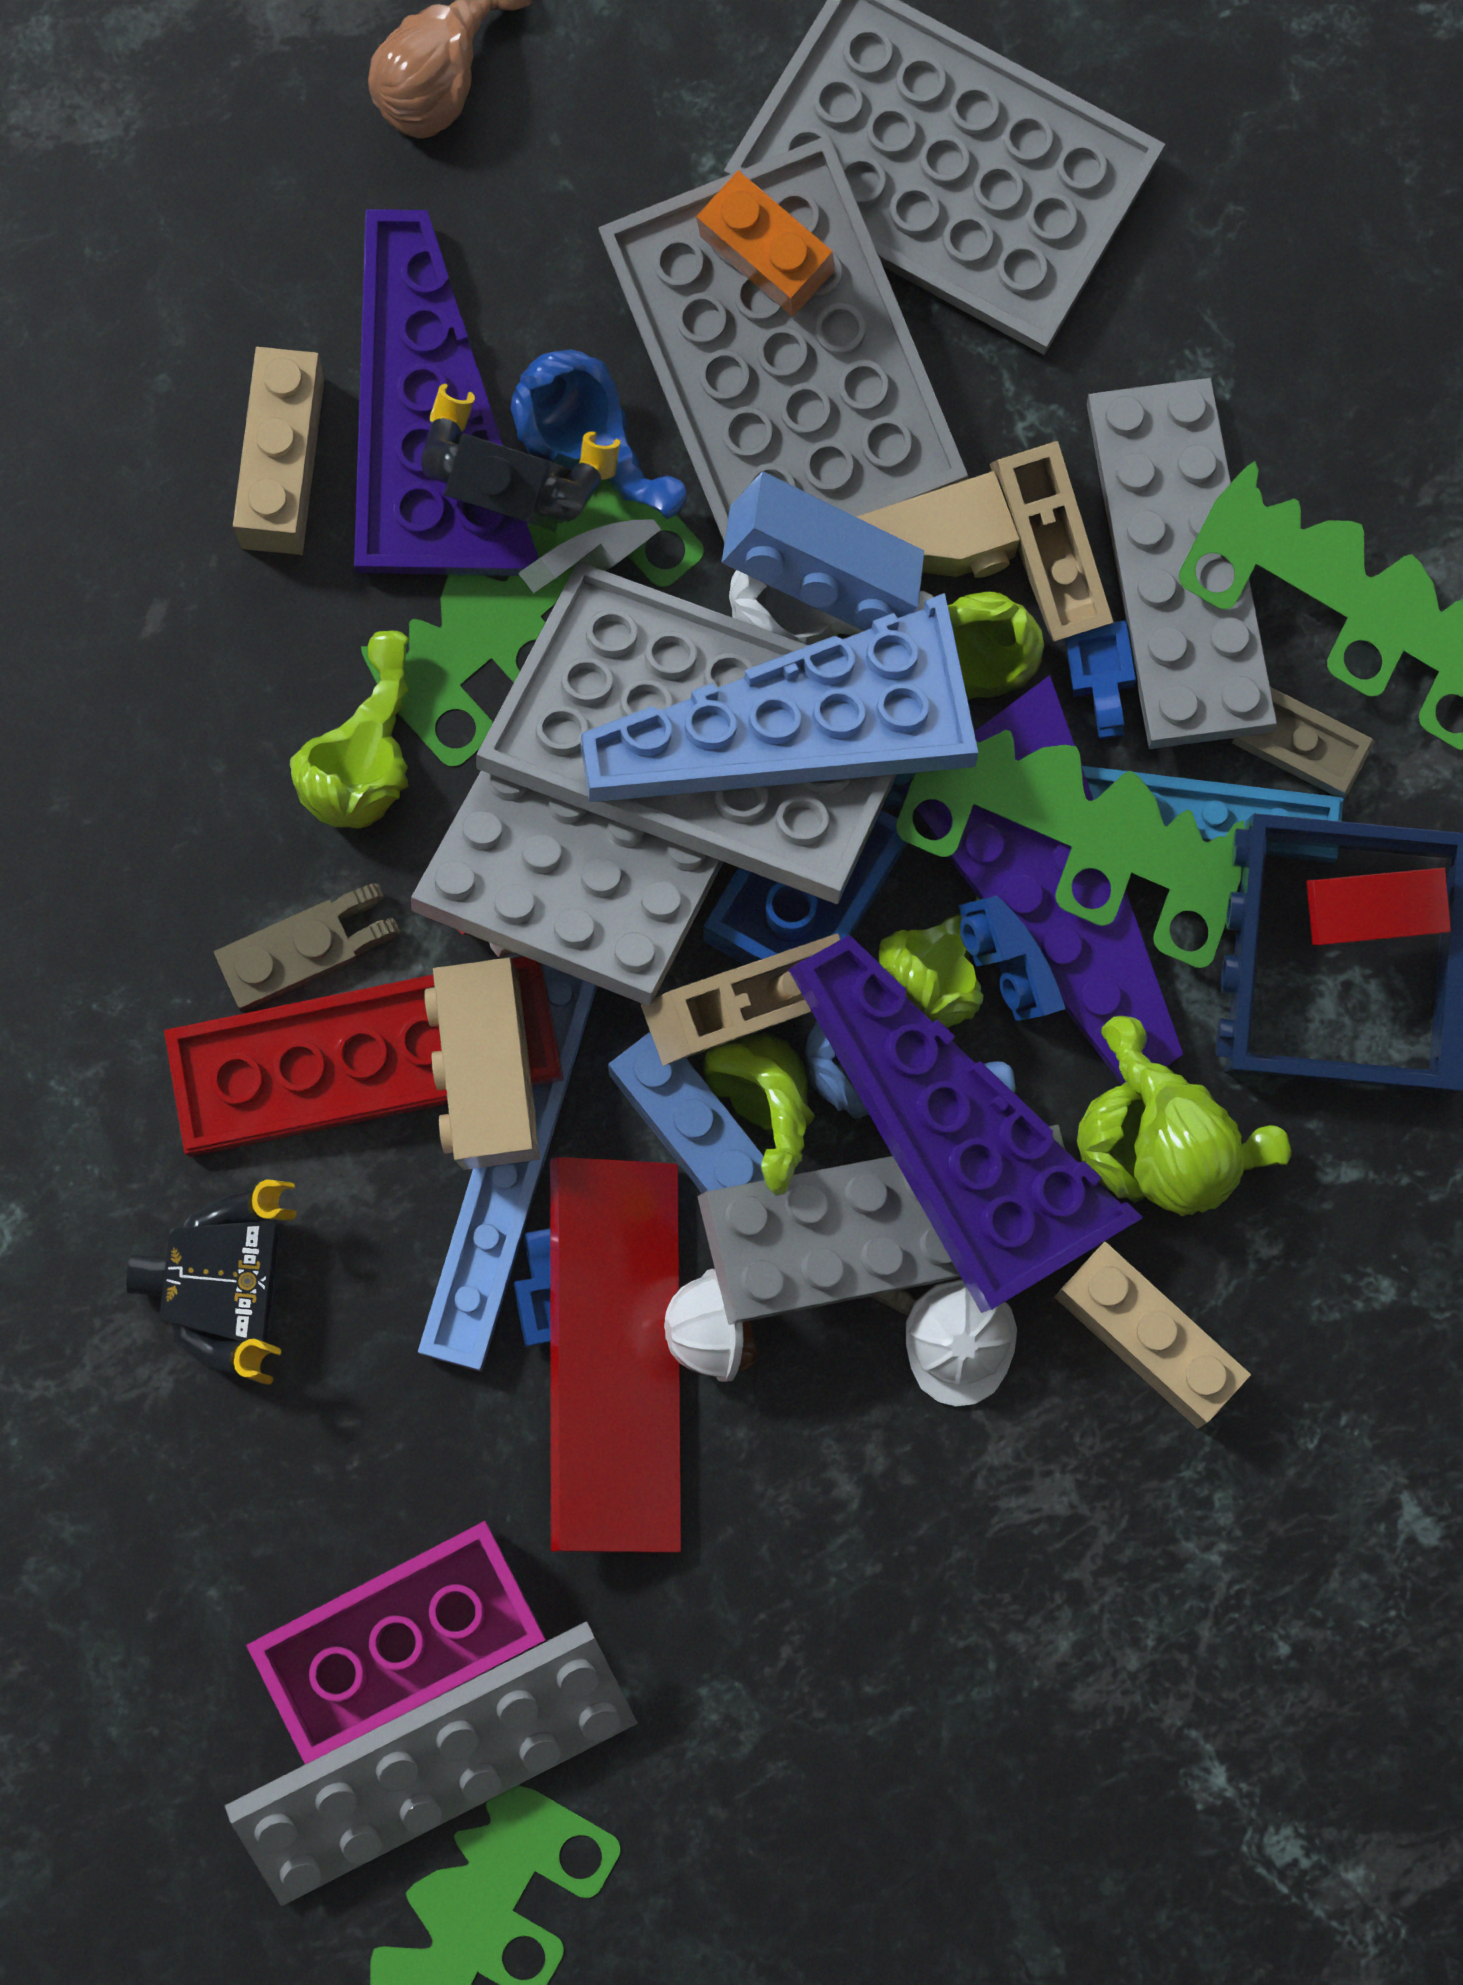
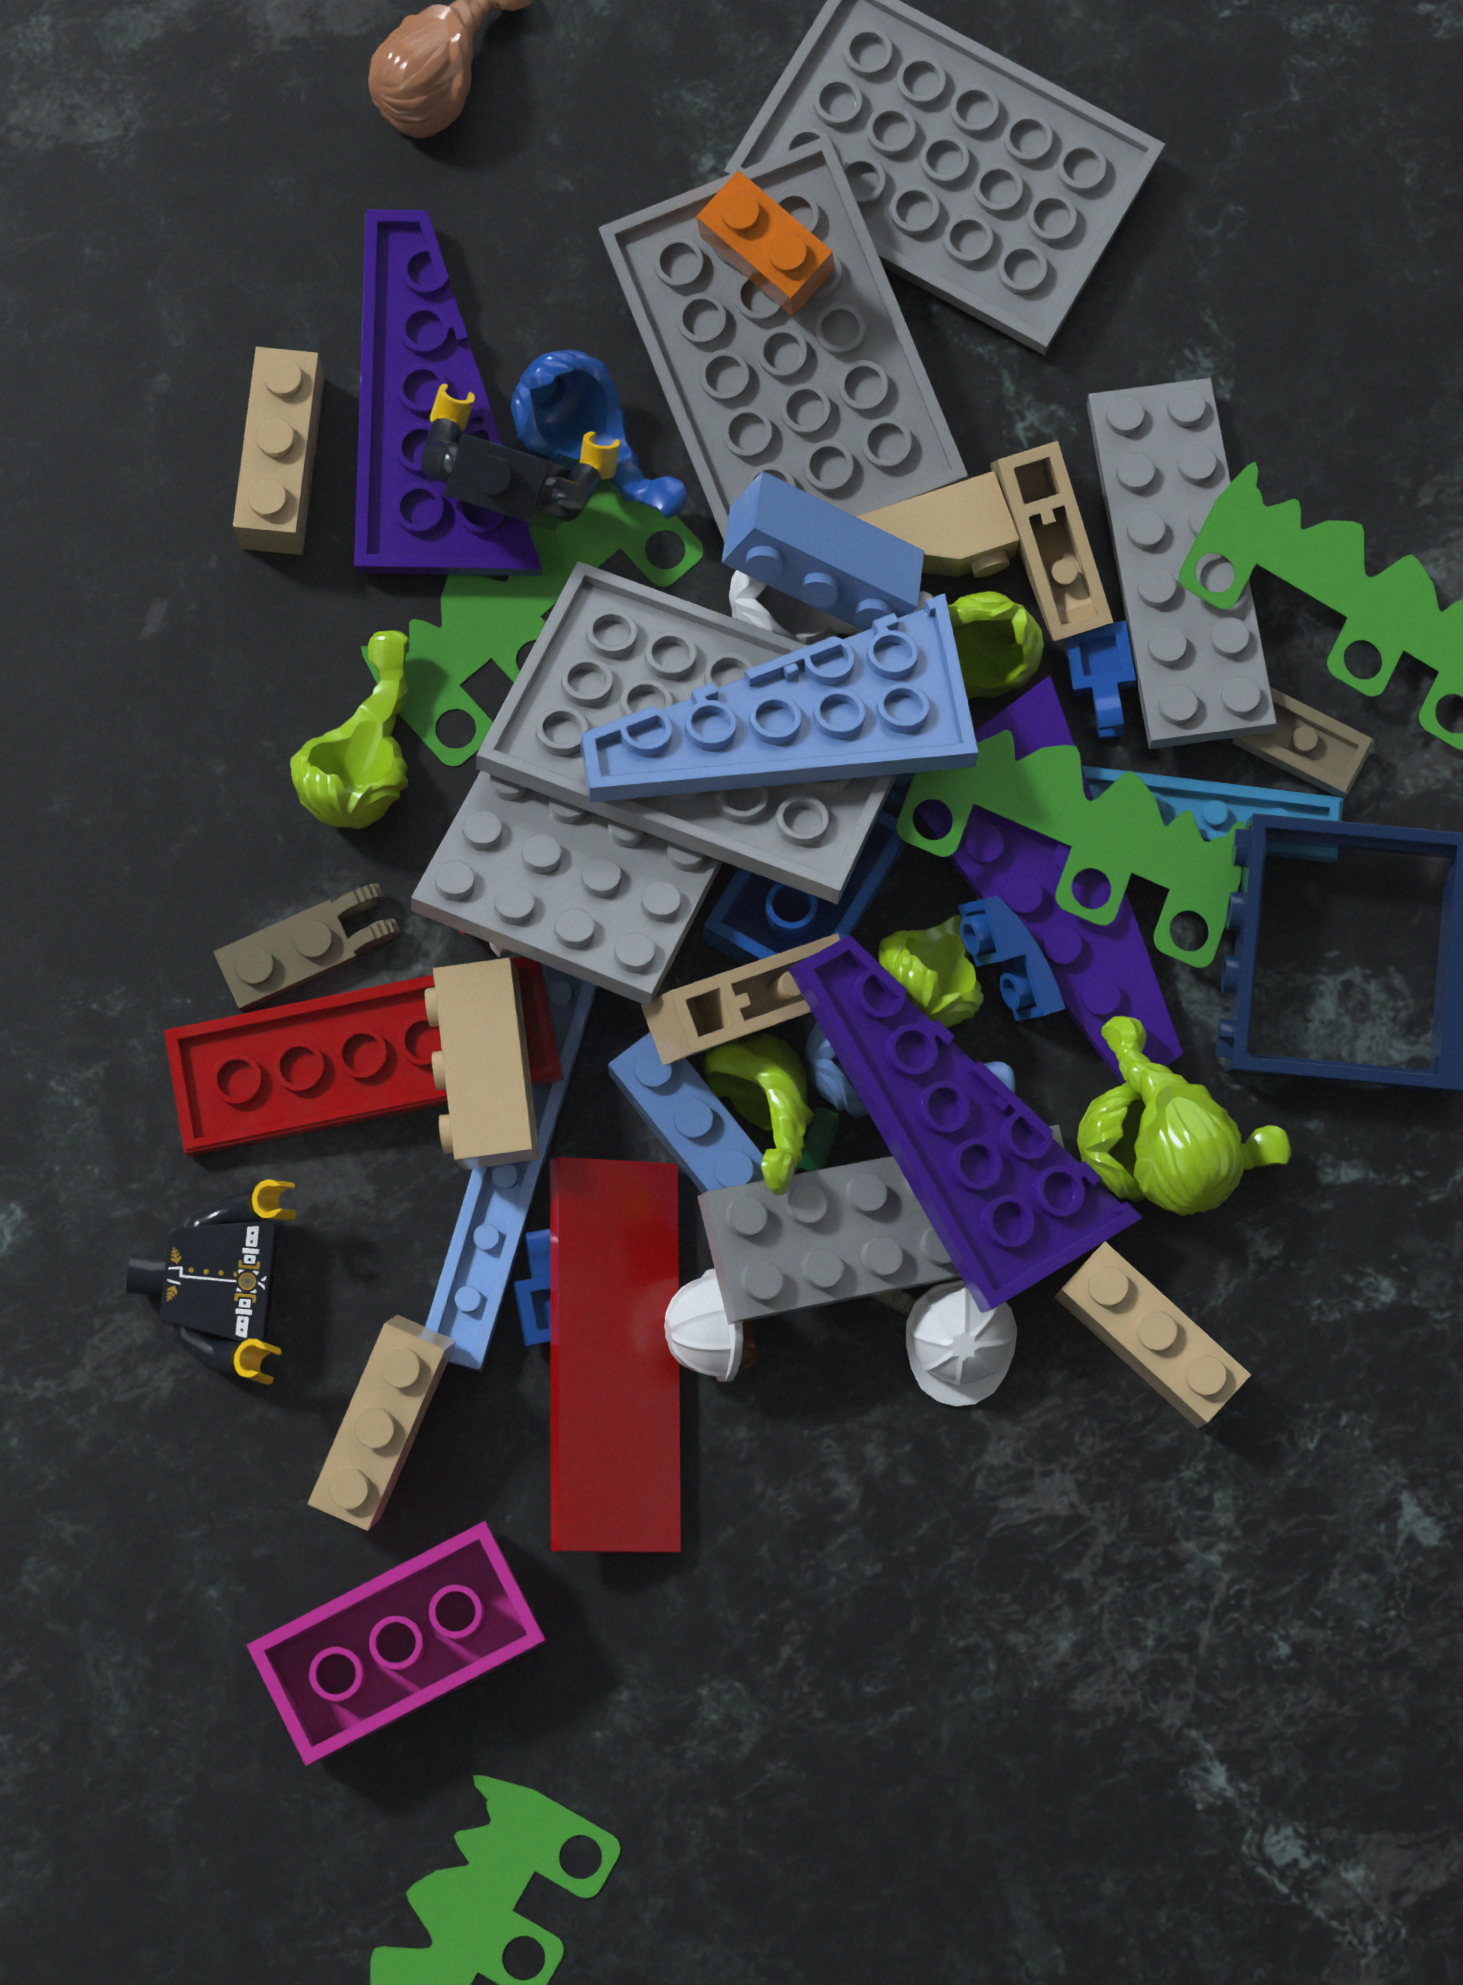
(382, 1422): none -> tan brick
(431, 1764): light grey plate -> none
(598, 548): light grey slope -> none
(819, 1141): none -> dark green tile
(1378, 906): red slope -> none

